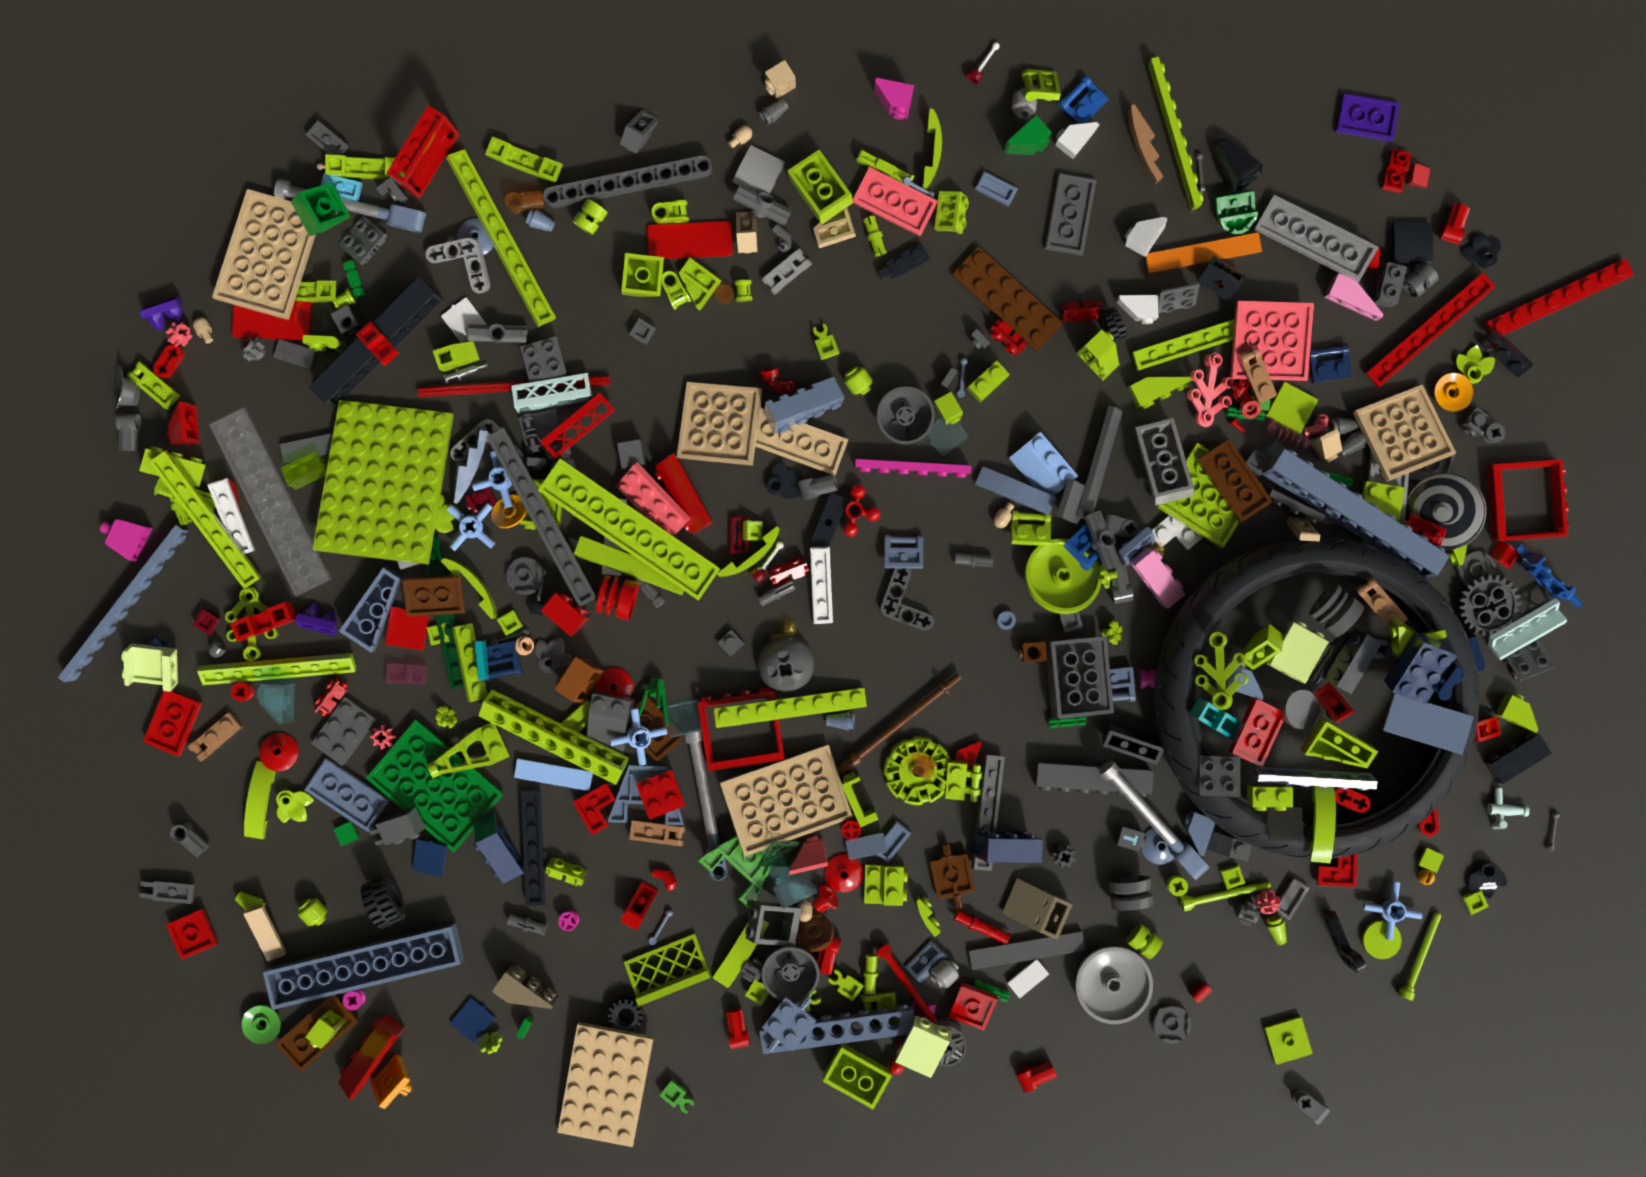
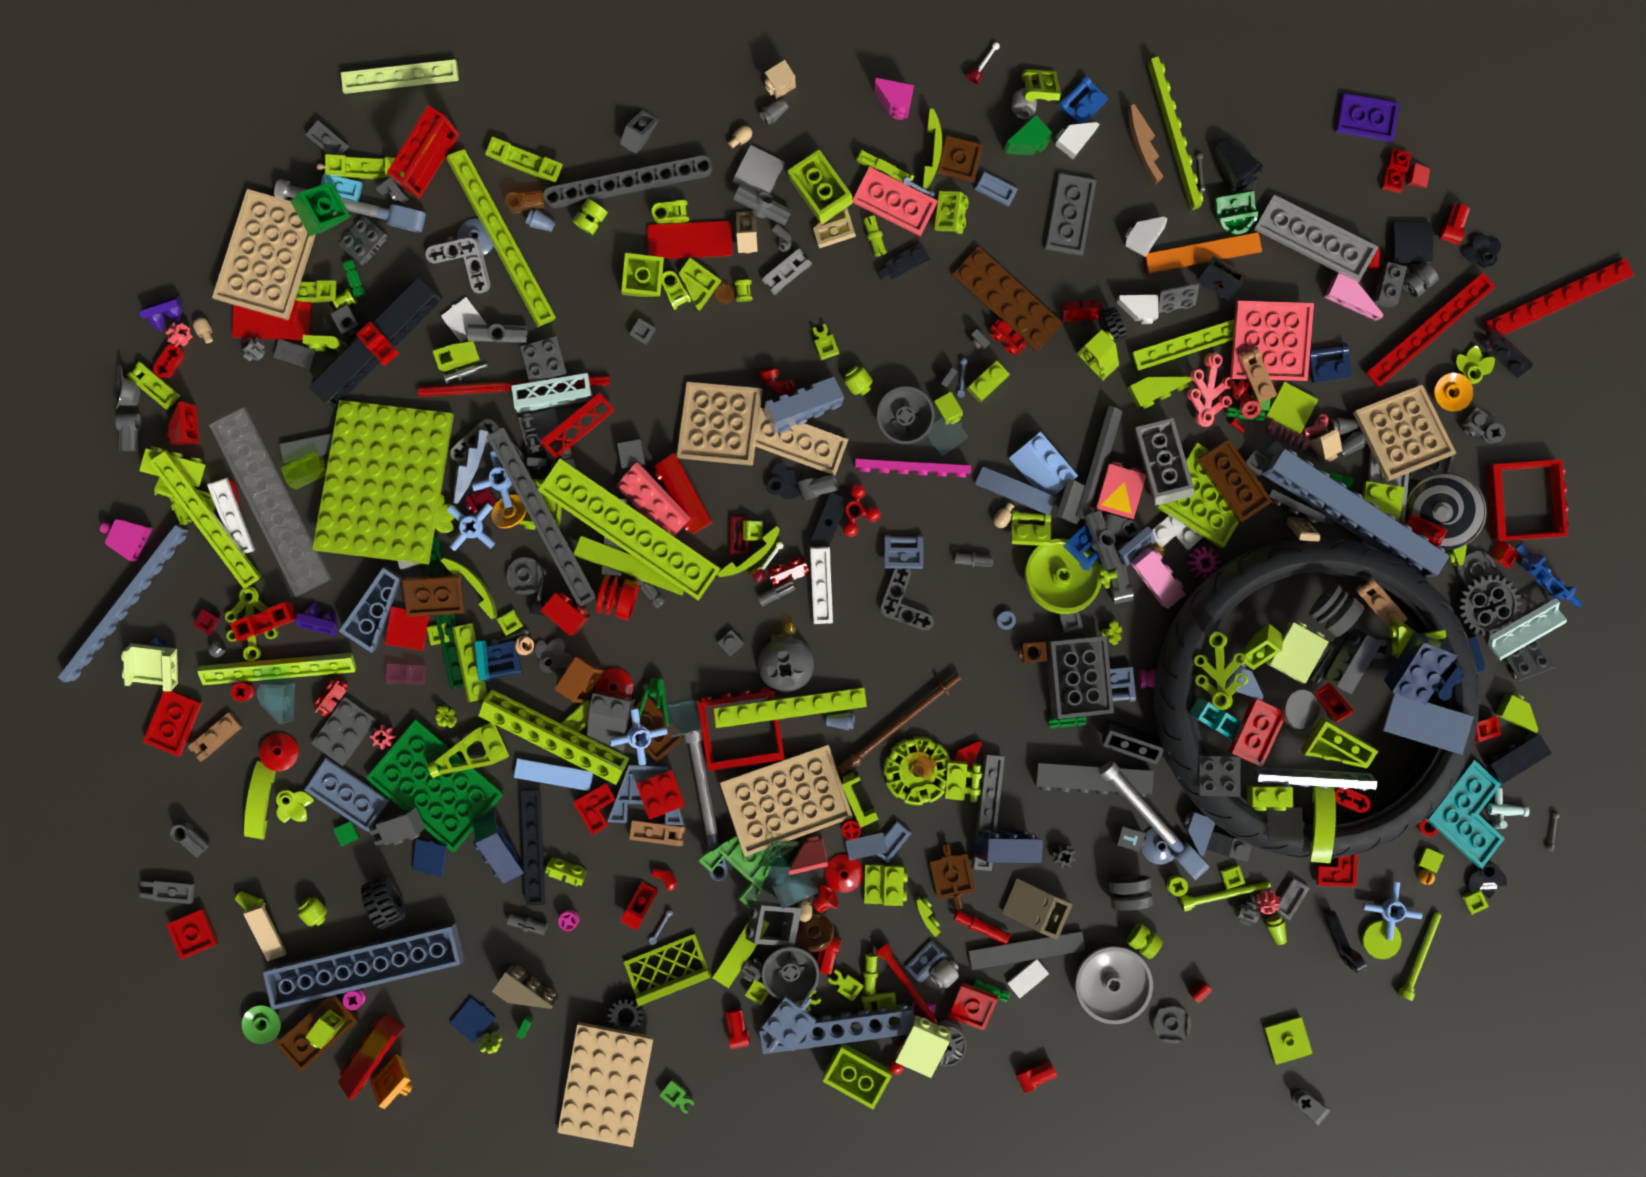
(399, 76): none -> yellowish green plate
(959, 159): none -> reddish brown plate
(1120, 491): none -> coral brick
(1197, 565): none -> dark pink gear
(1459, 815): none -> teal plate

